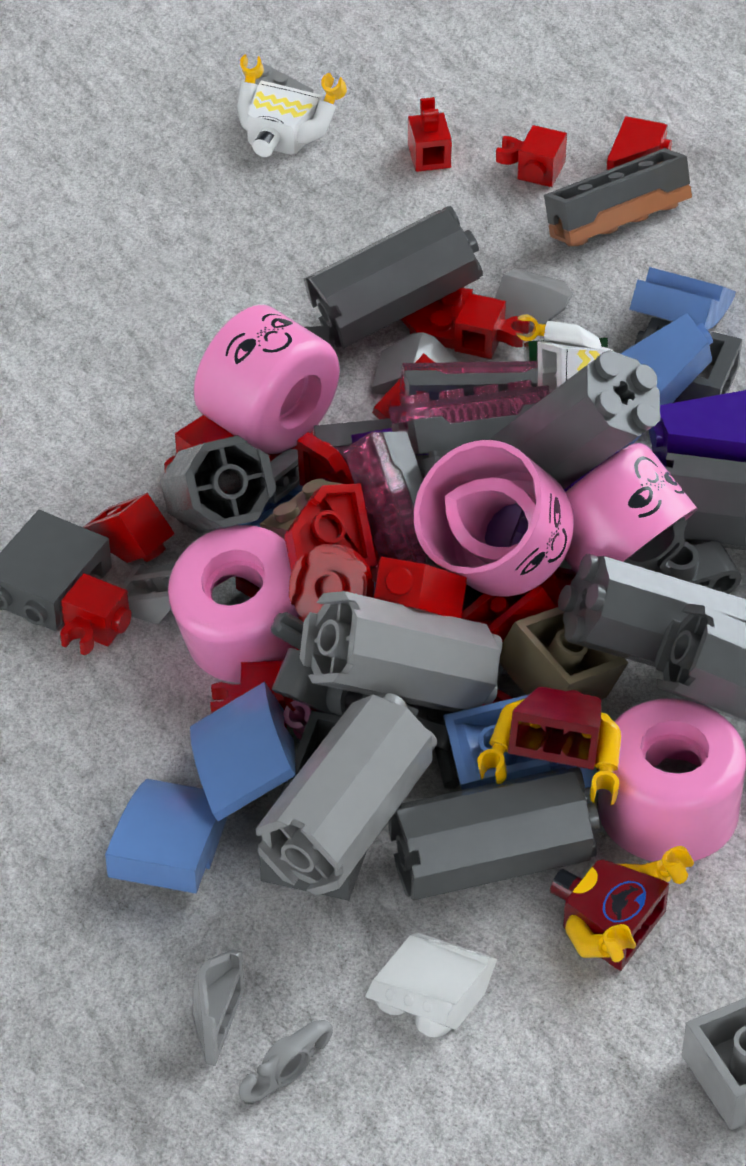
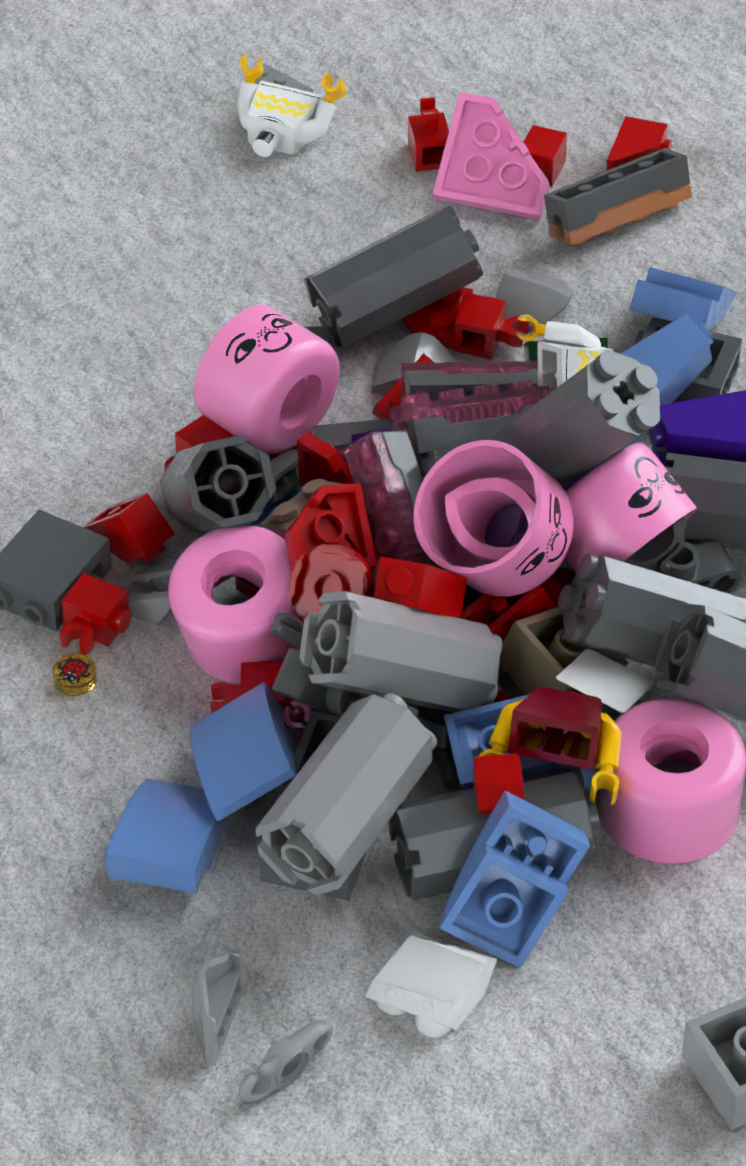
(74, 674): none -> clear yellow tile
(488, 162): none -> bright pink plate
(495, 775): none -> red slope
(513, 879): none -> medium blue slope
(605, 679): none -> white sticker
(617, 904): torso -> none

